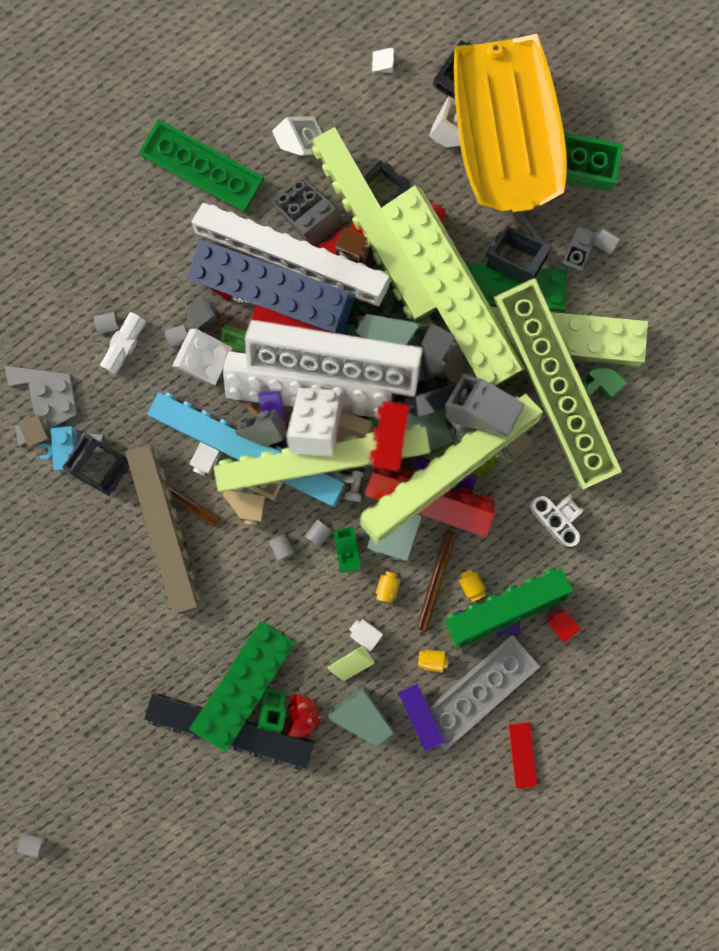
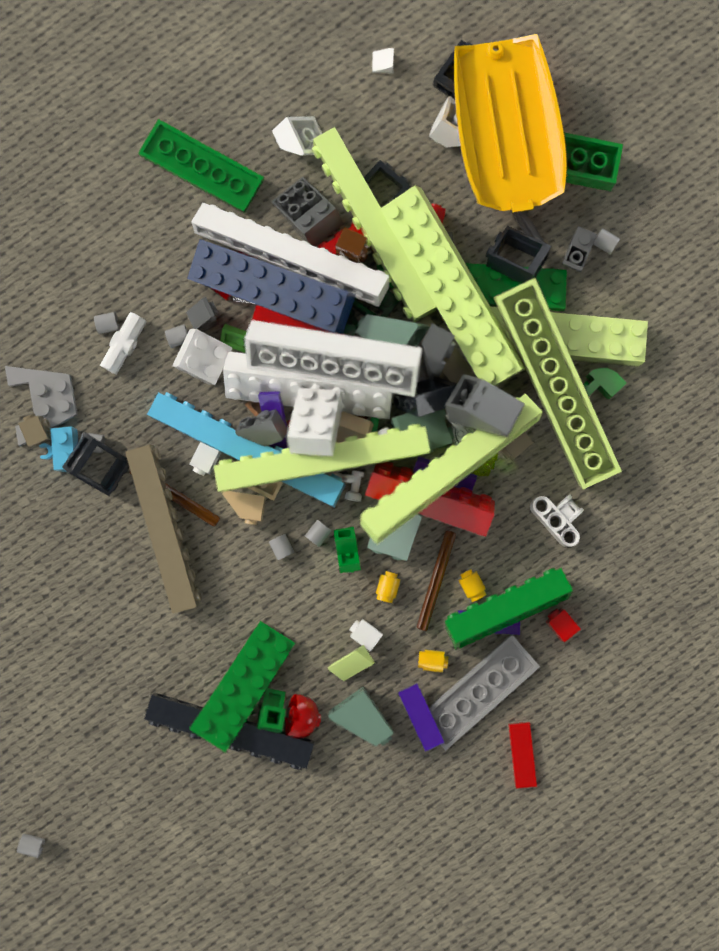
(389, 436): red brick -> none

